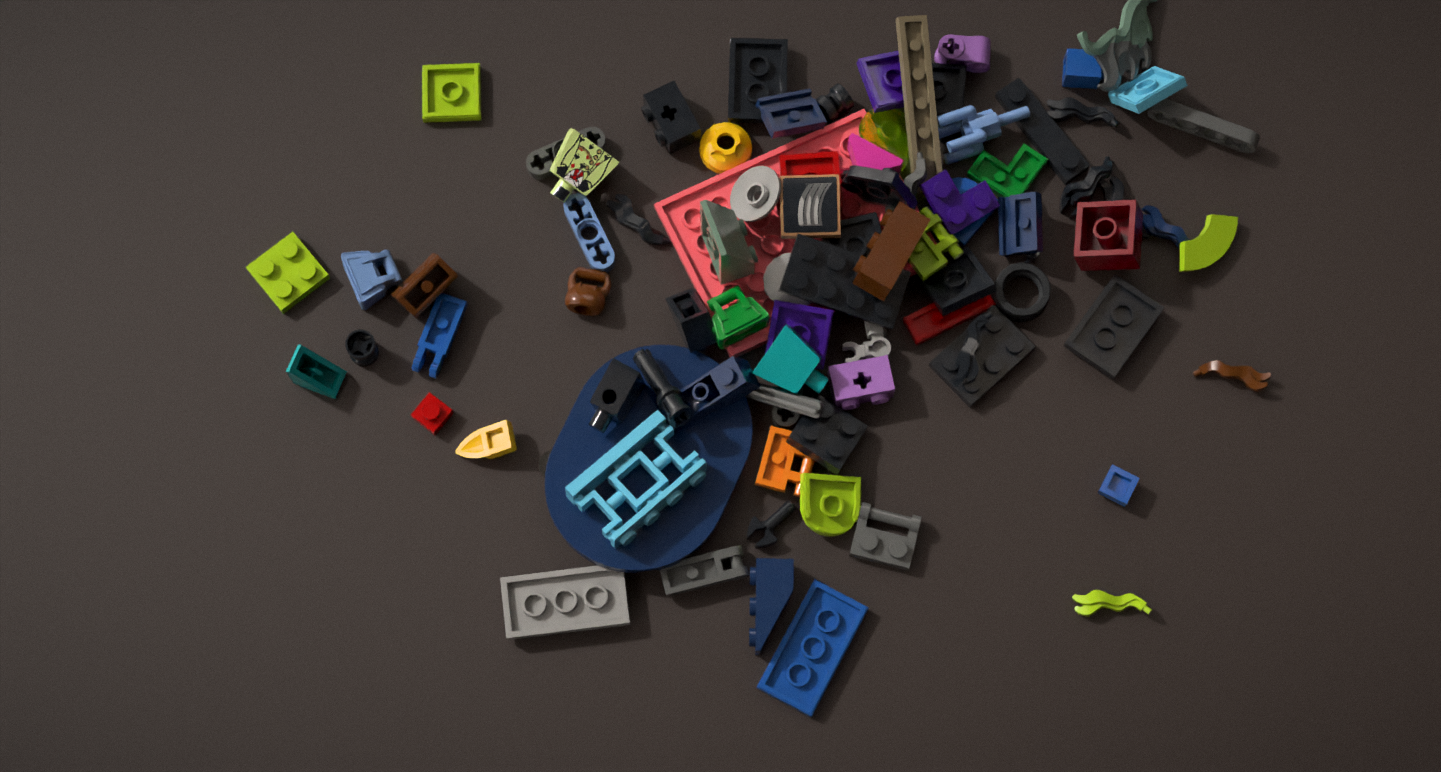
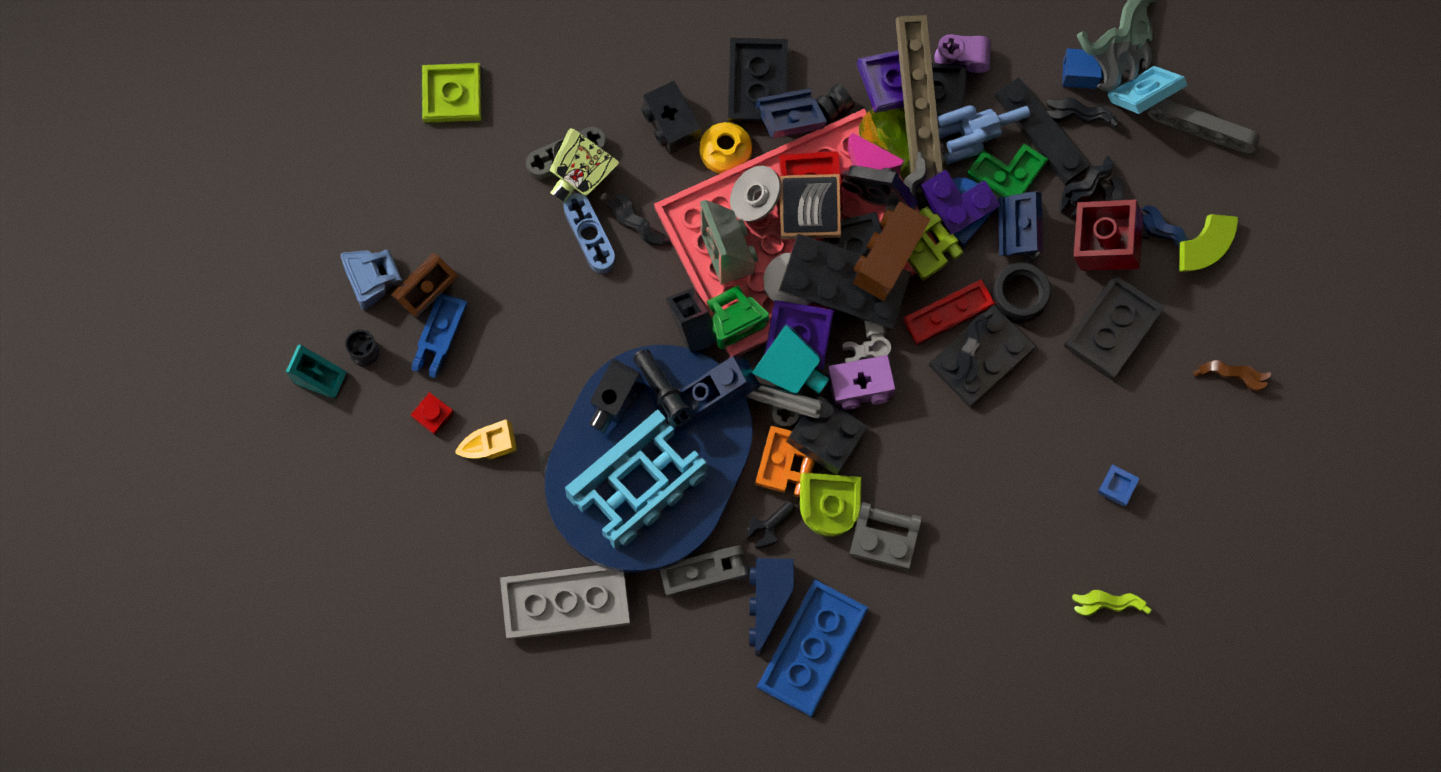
(288, 272): lime plate -> none
(587, 298): reddish brown piece -> none
(958, 283): black plate -> none

